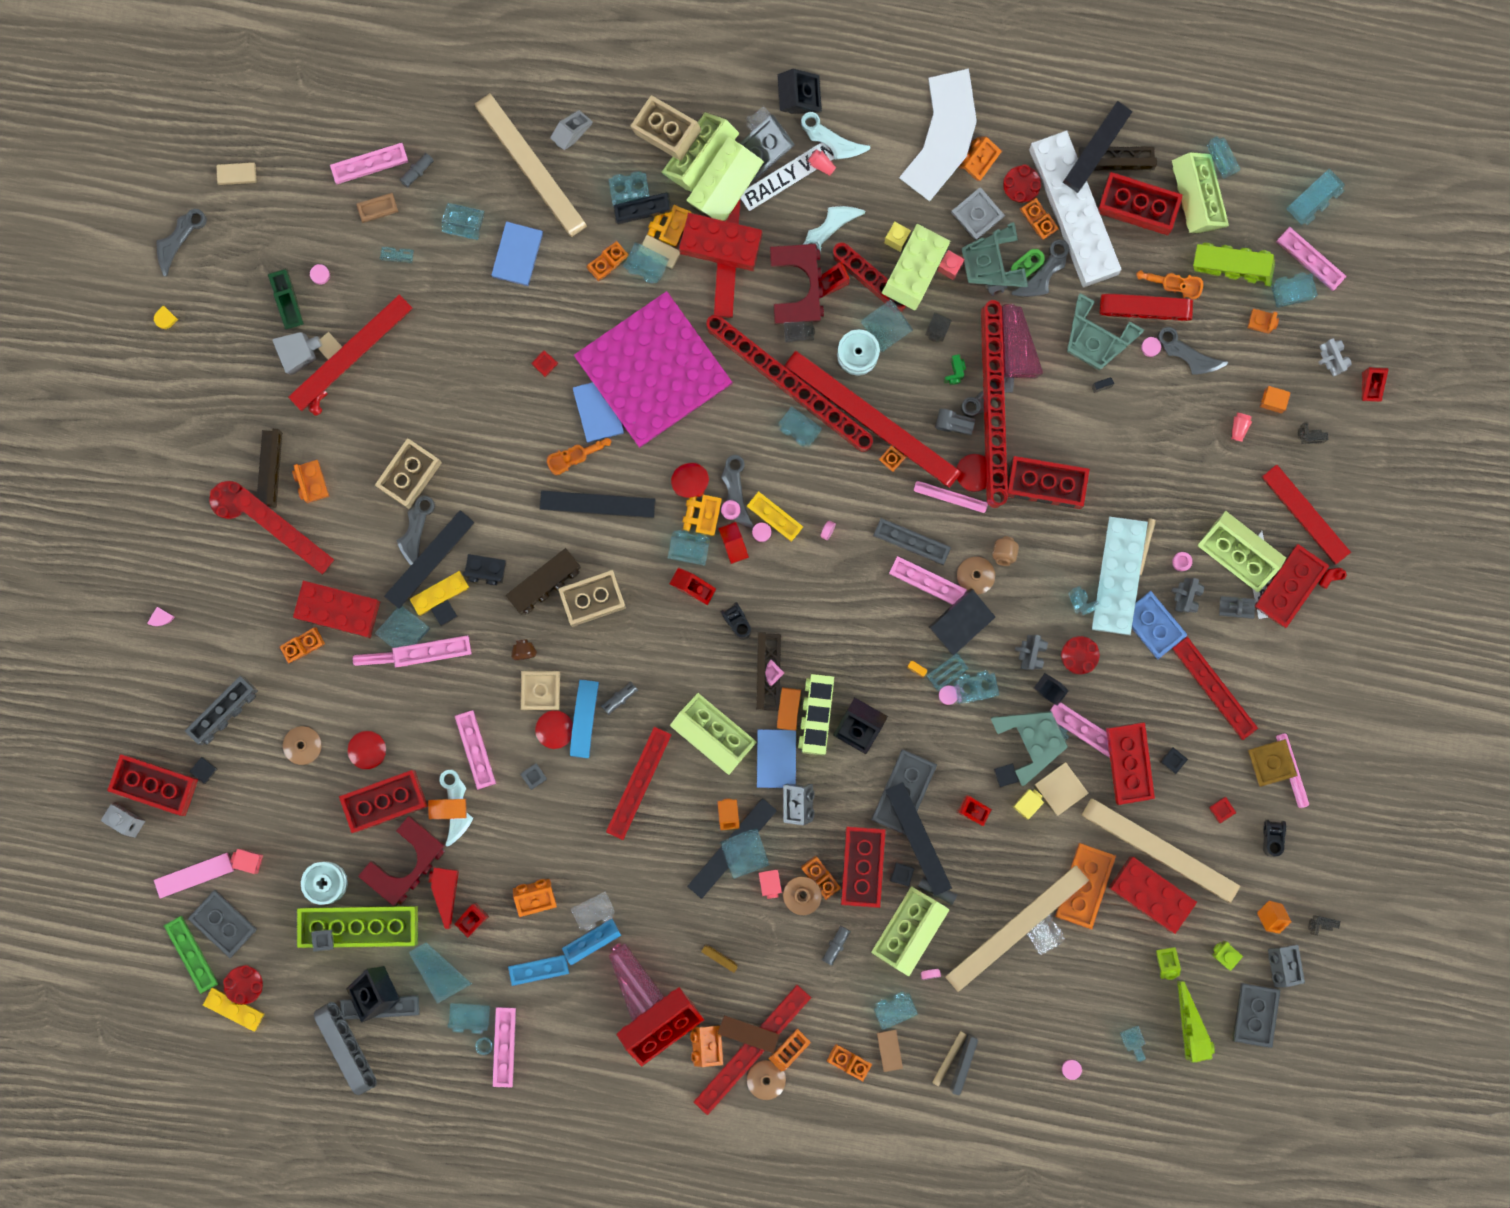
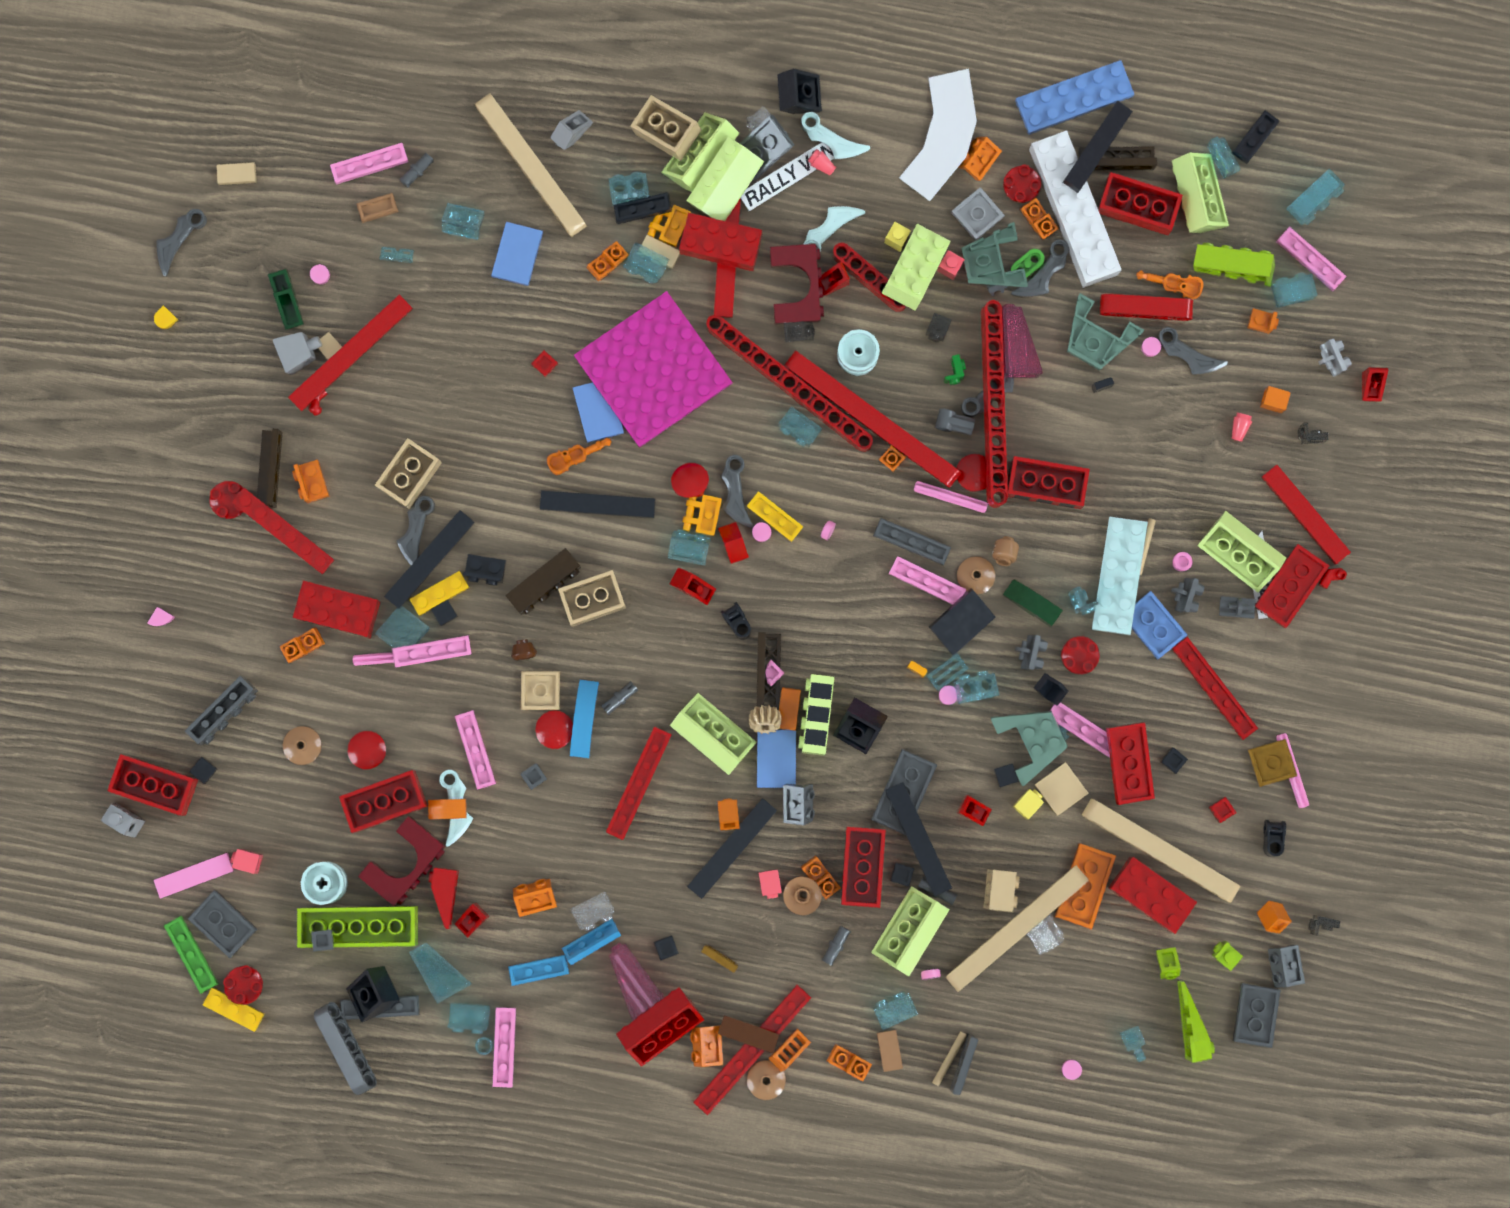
(666, 948): none -> black tile
(730, 510): bright pink tile -> none
(744, 853): clear light blue plate -> none
(765, 719): none -> tan gear
(887, 325): clear light blue tile -> none
(1001, 890): none -> tan brick
(1032, 602): none -> dark green slope
(1074, 97): none -> medium blue plate
(1255, 137): none -> black tile

